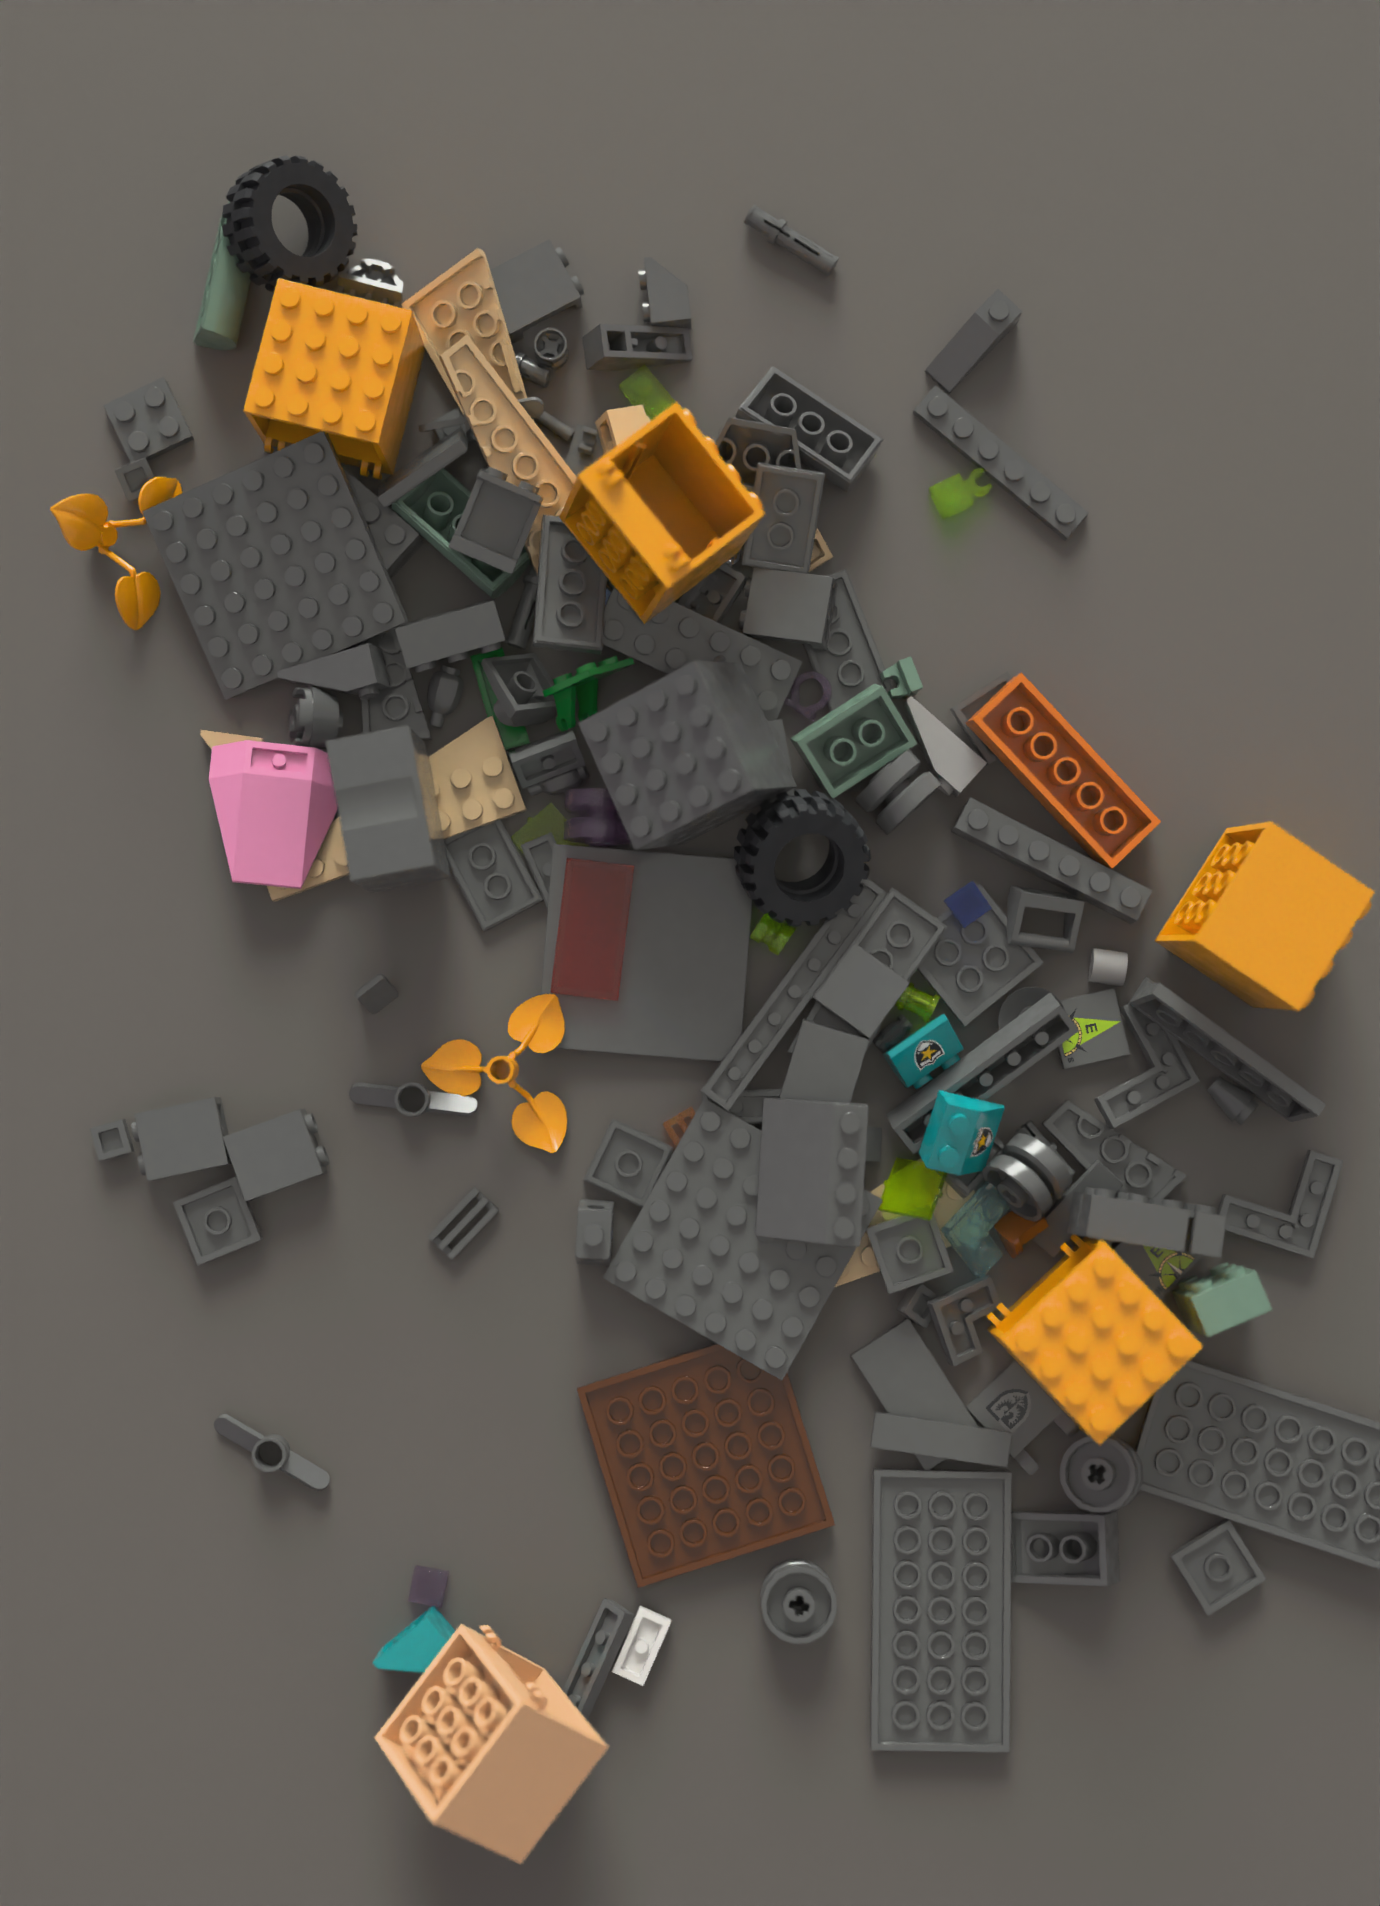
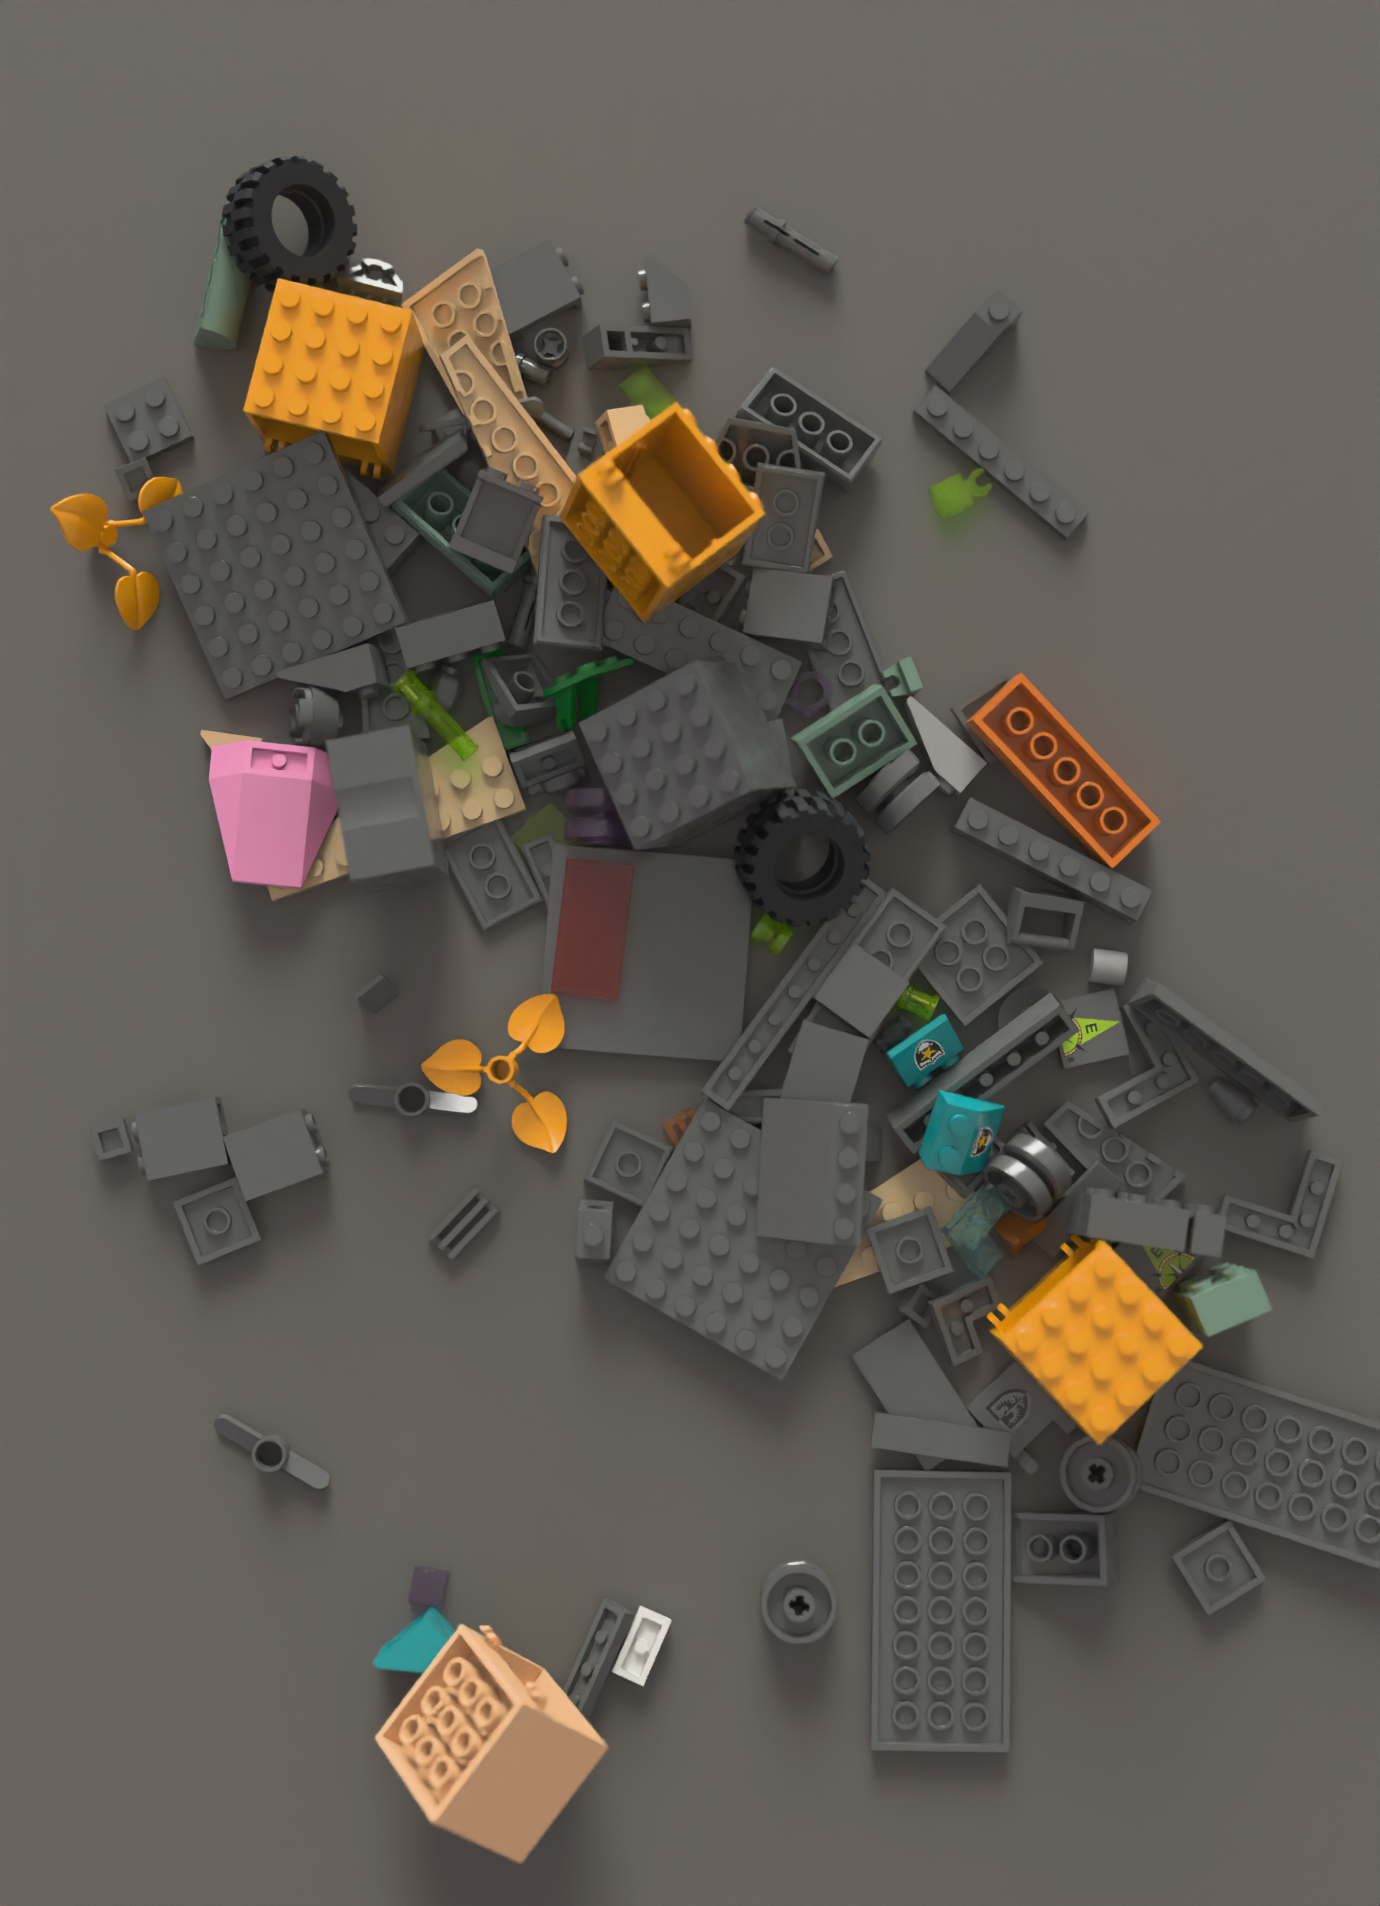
(425, 703): none -> clear neon green pin
(703, 1461): reddish brown plate -> none
(912, 1189): clear neon green piece -> none
(967, 904): clear blue plate -> none
(1265, 917): light orange piece -> none

